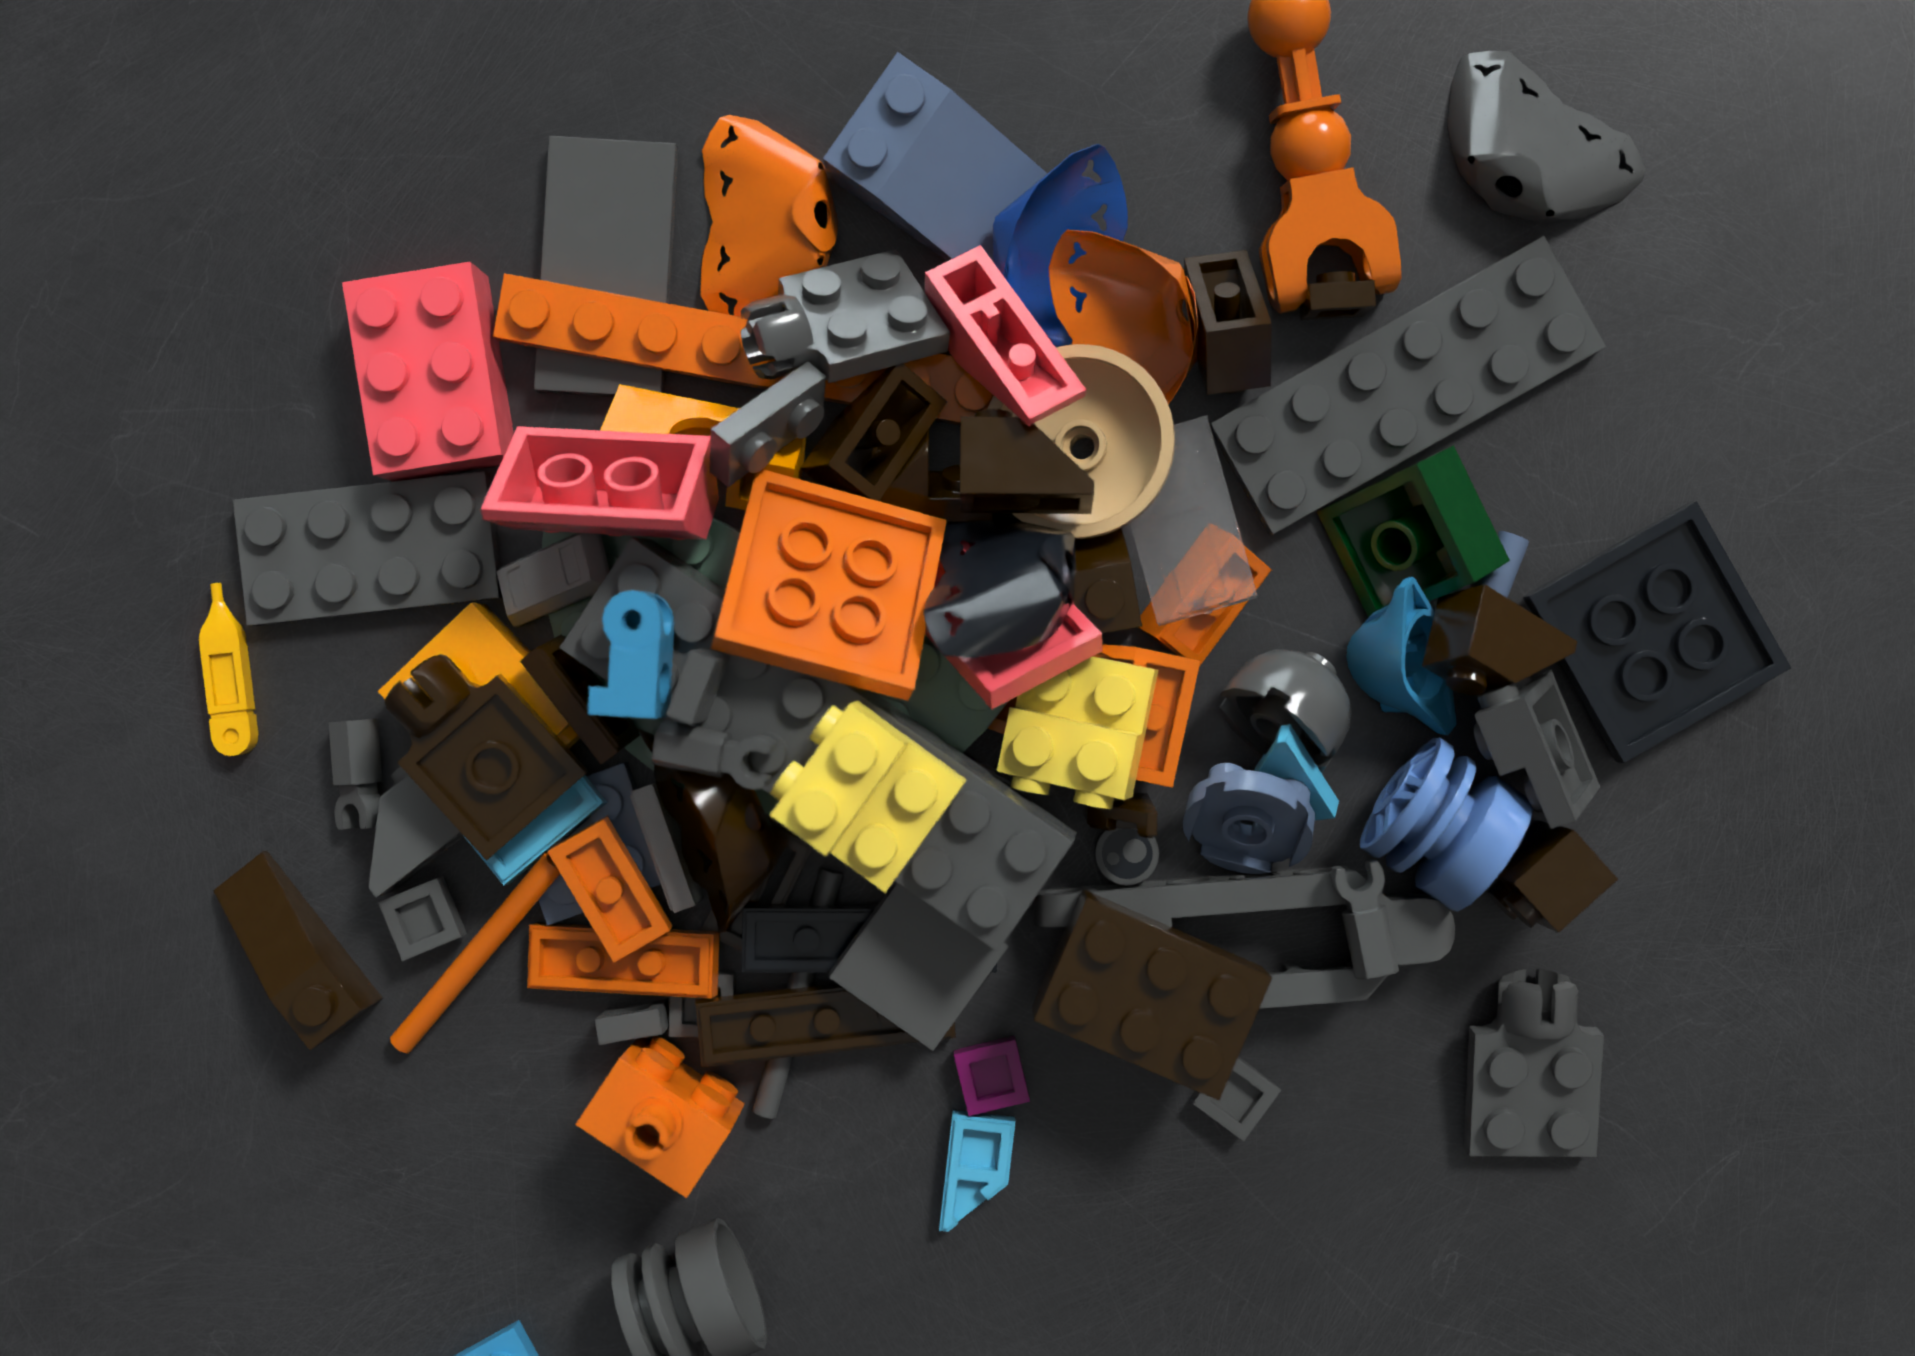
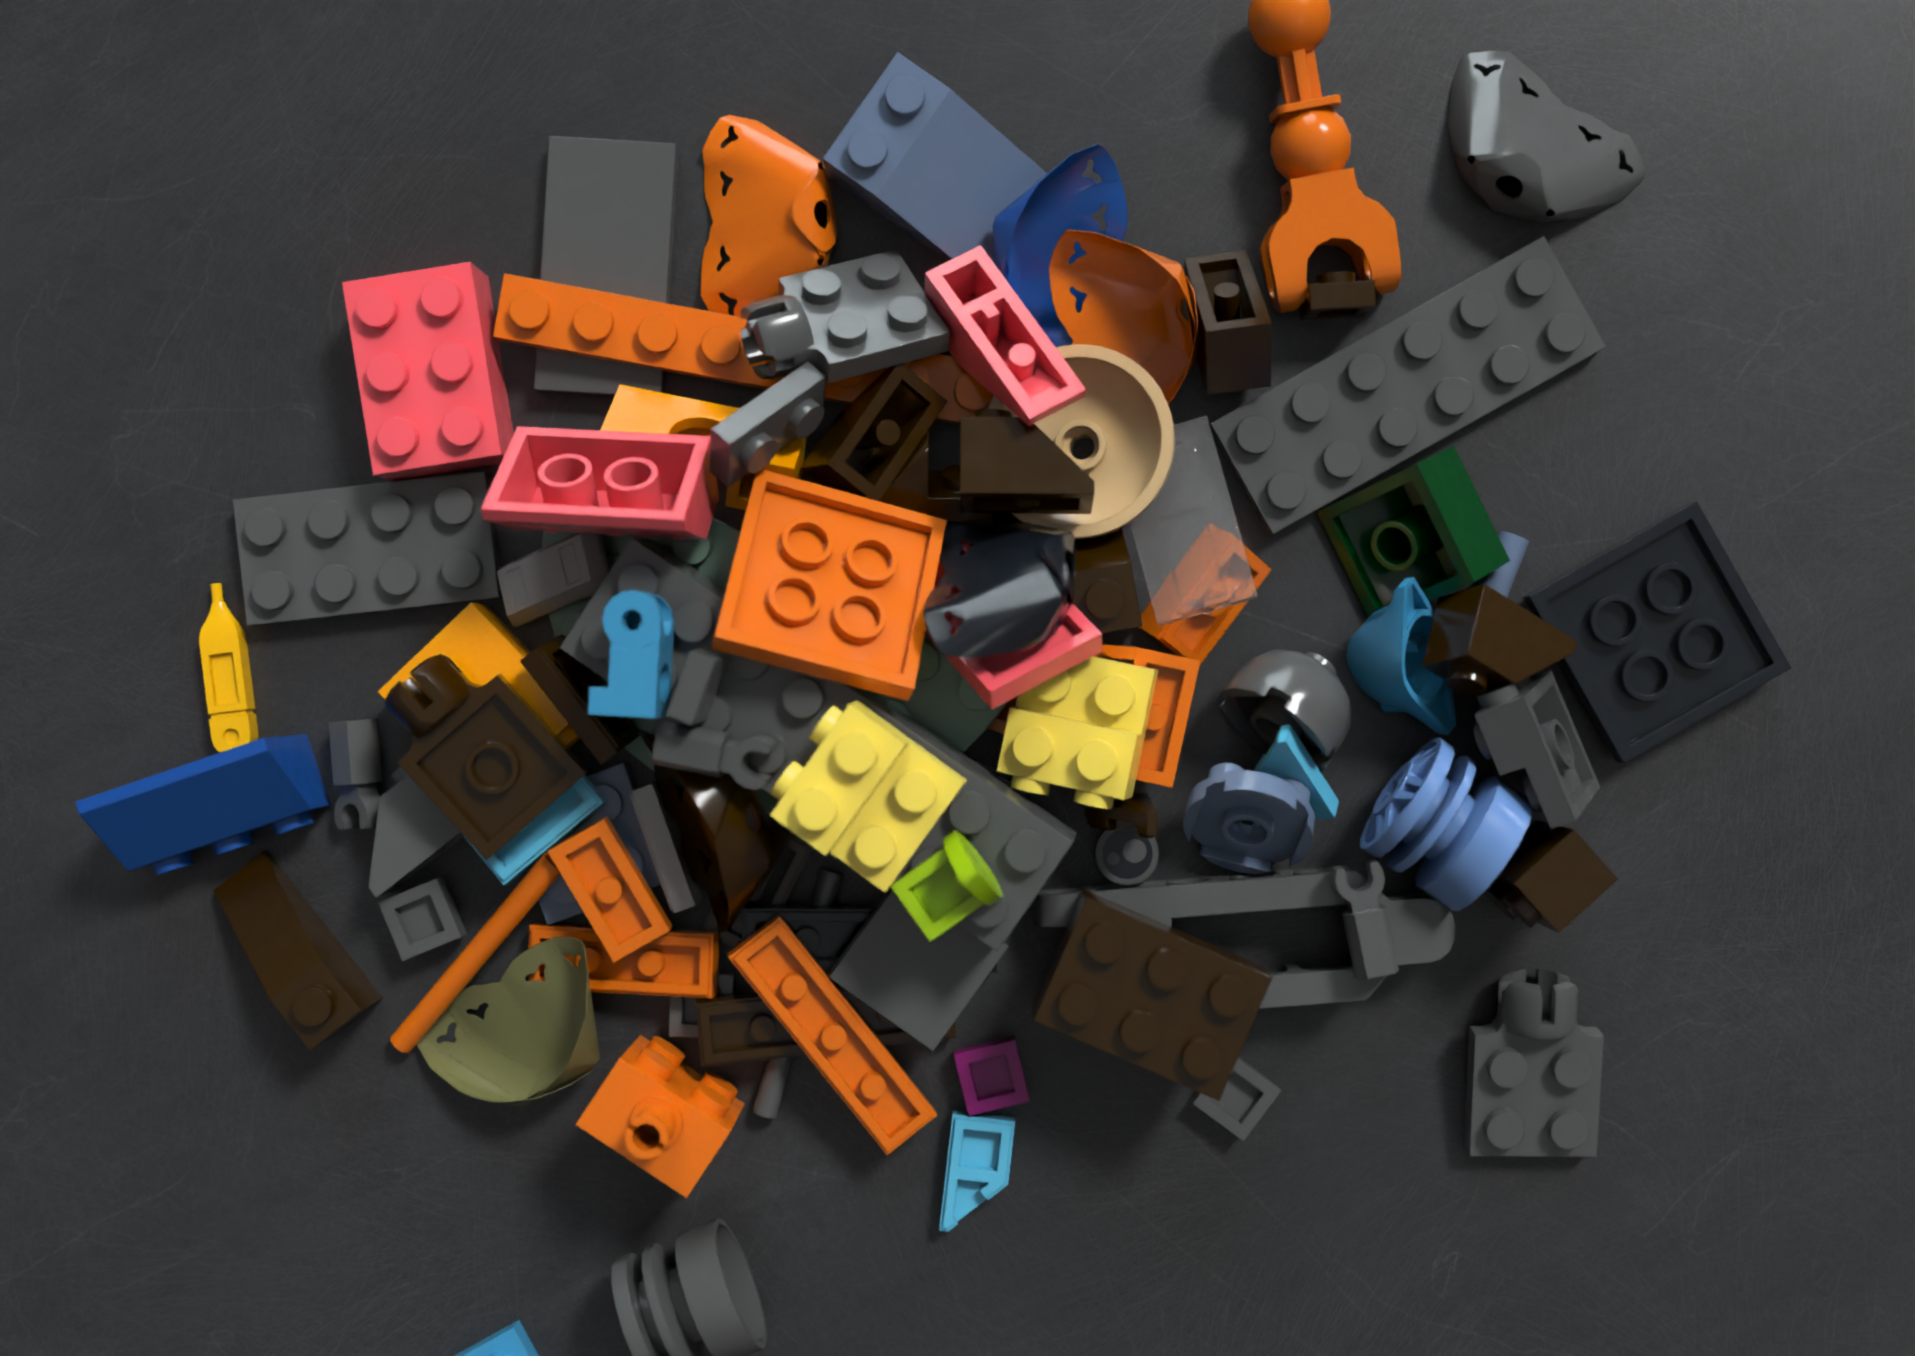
(209, 804): none -> blue slope
(531, 1033): none -> olive piece
(632, 1021): dark grey tile -> none
(832, 1034): none -> orange tile
(947, 886): none -> lime tile

